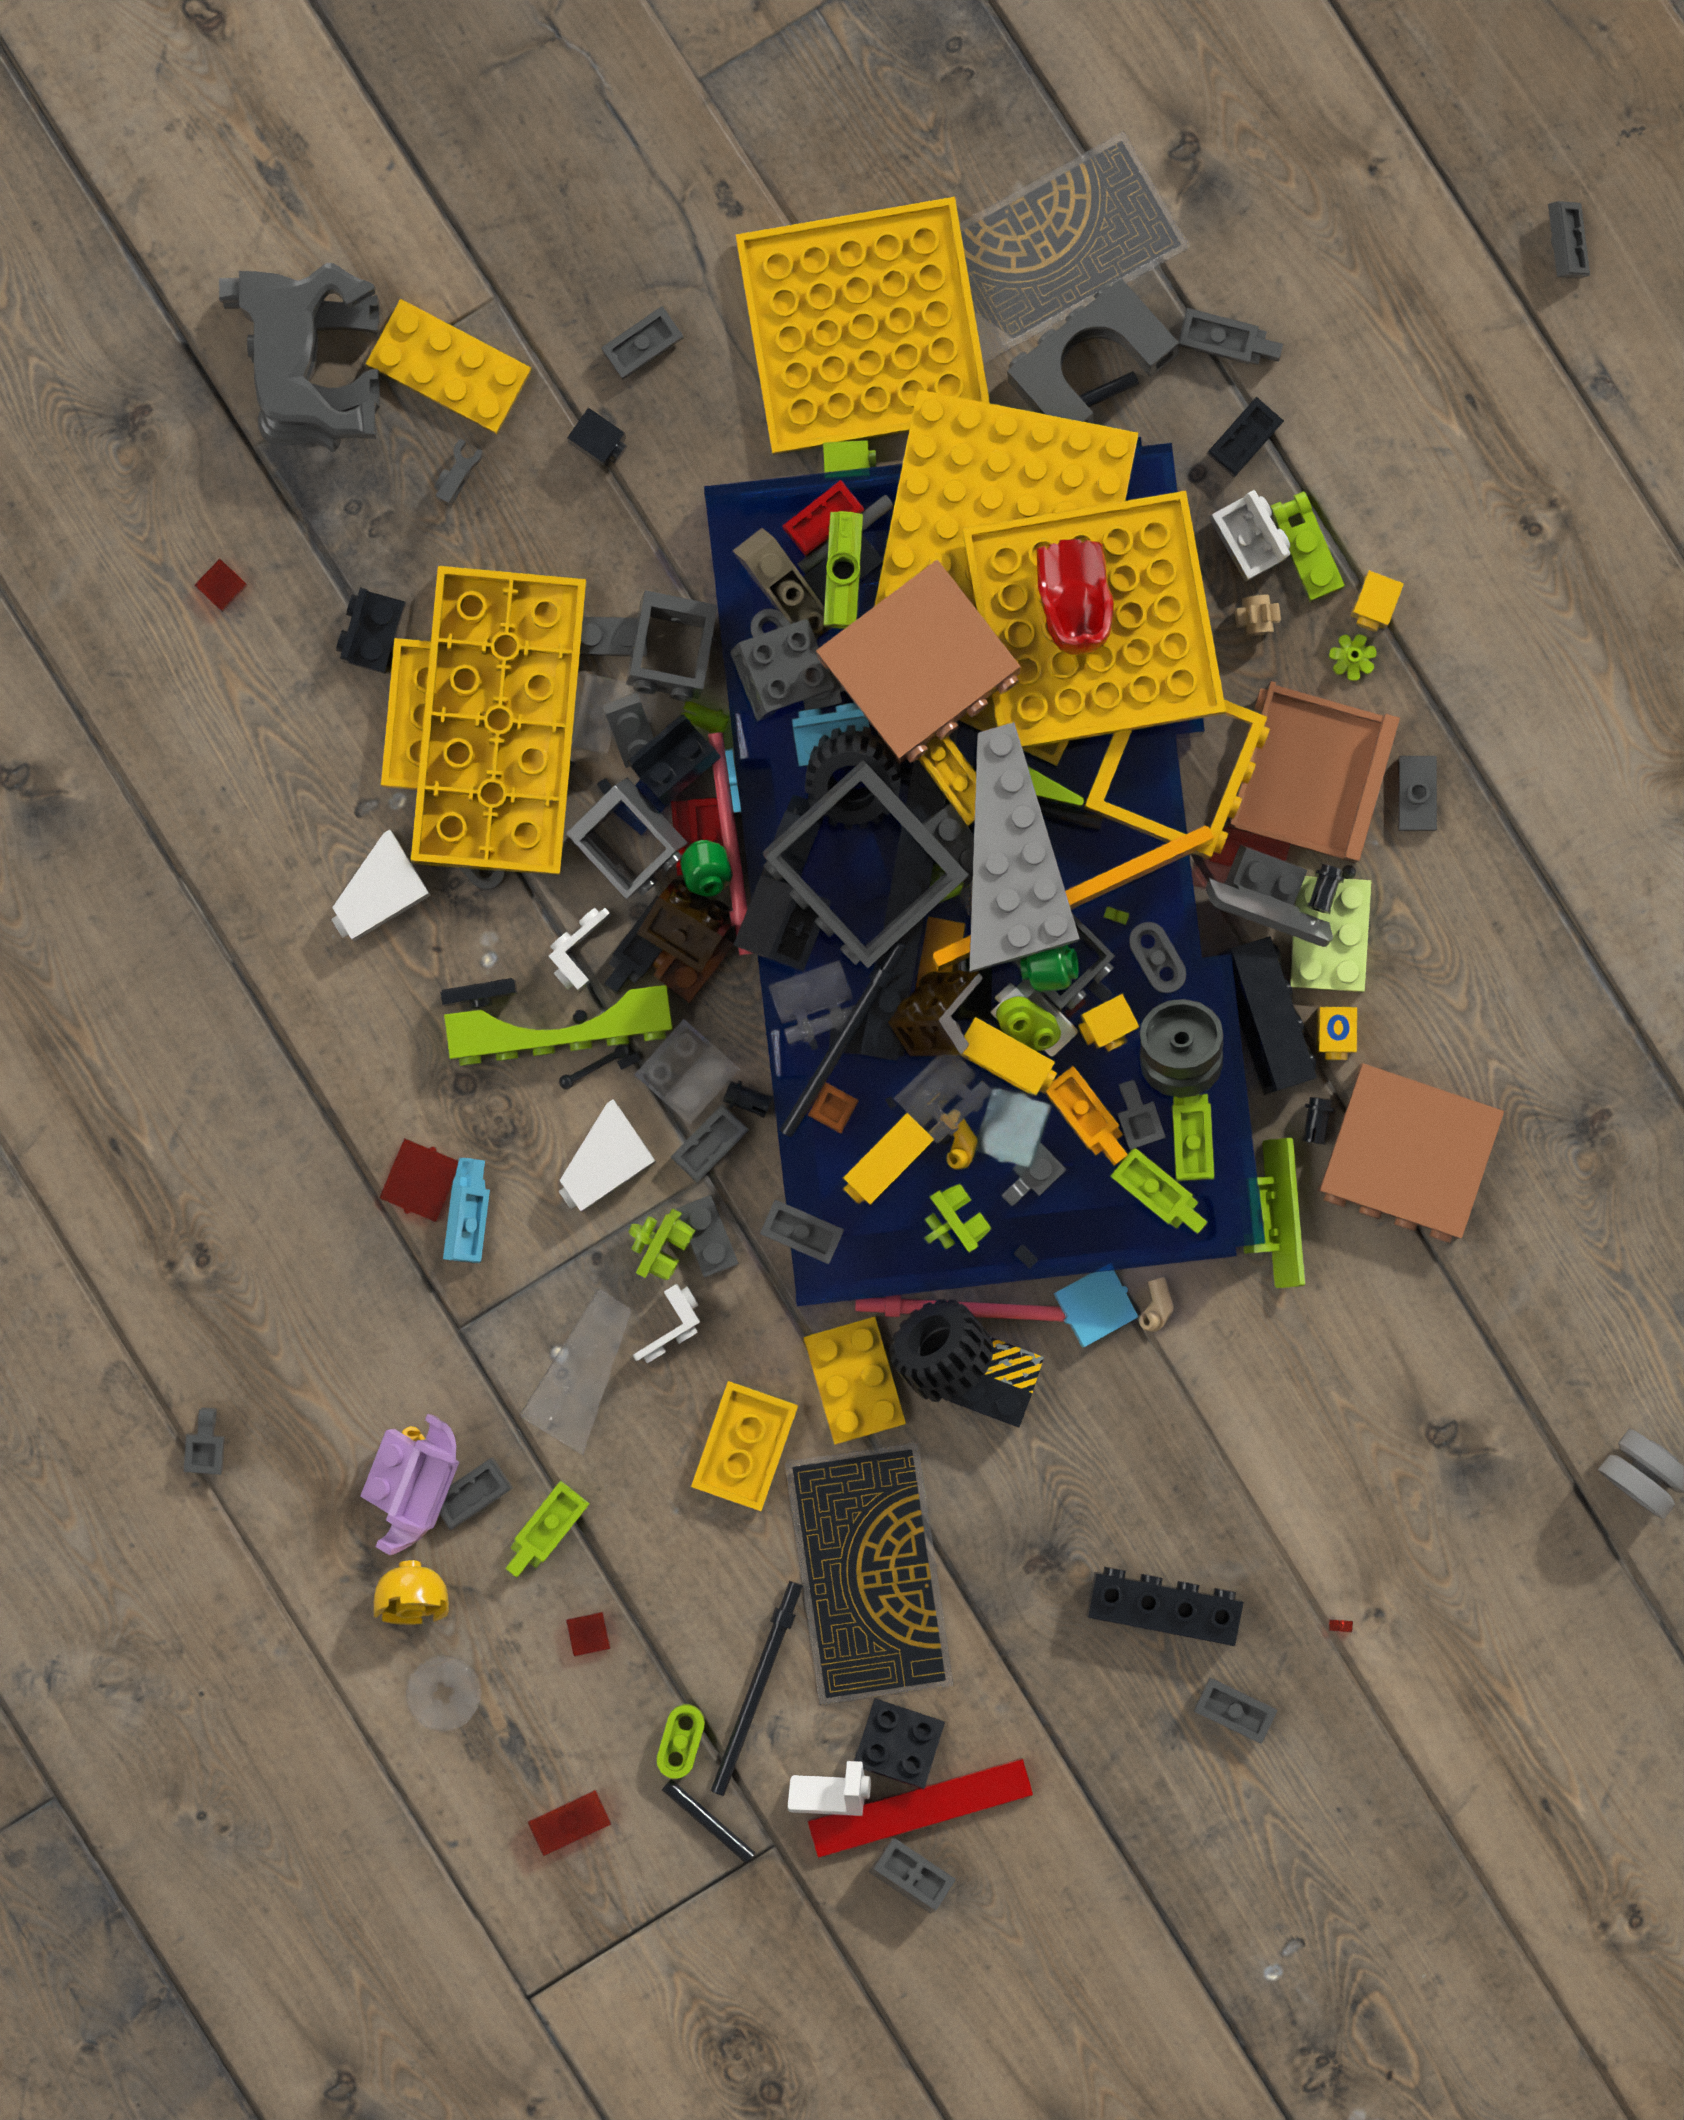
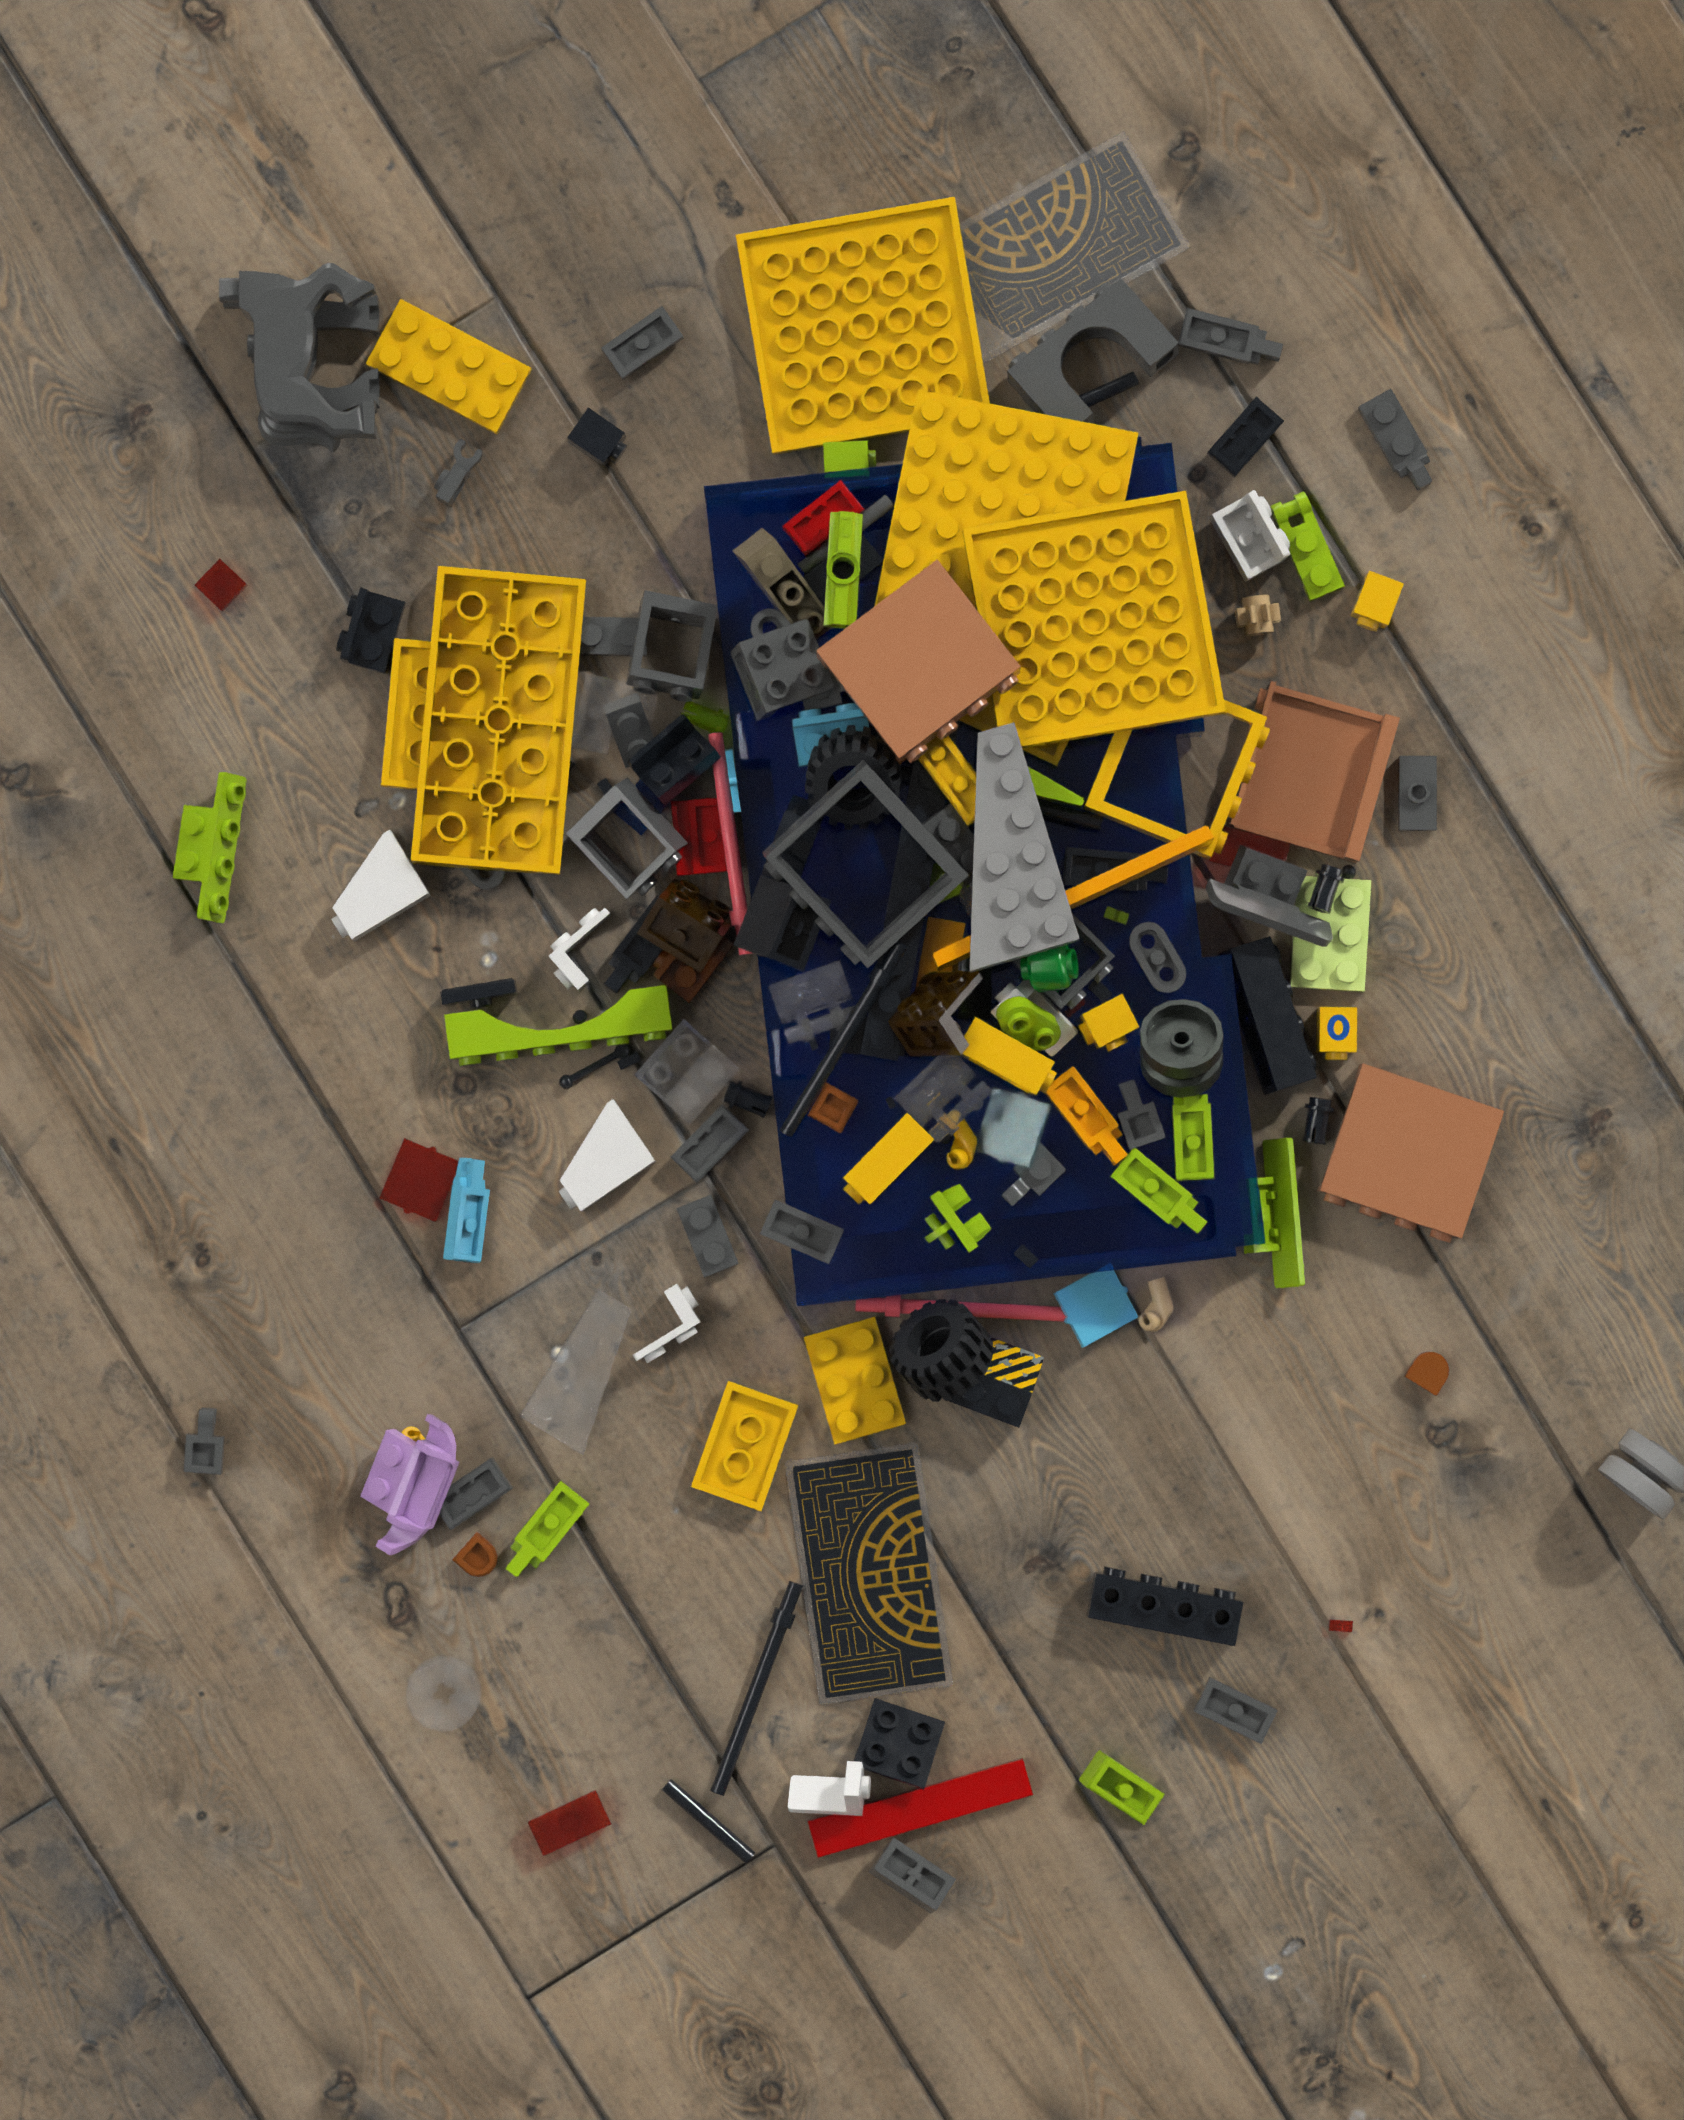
(209, 846): none -> lime bracket
(410, 1593): yellow cylinder -> none
(477, 1556): none -> dark orange tile
(588, 1633): clear red tile -> none
(670, 1230): lime hips -> none
(680, 1740): lime plate -> none
(706, 868): green head -> none
(1075, 594): red hair -> none
(1088, 863): none -> black hinge
(1121, 1787): none -> lime slope
(1347, 662): lime plant -> none
(1397, 438): none -> dark grey hinge
(1429, 1371): none -> dark orange tile
(1569, 239): dark grey plate -> none

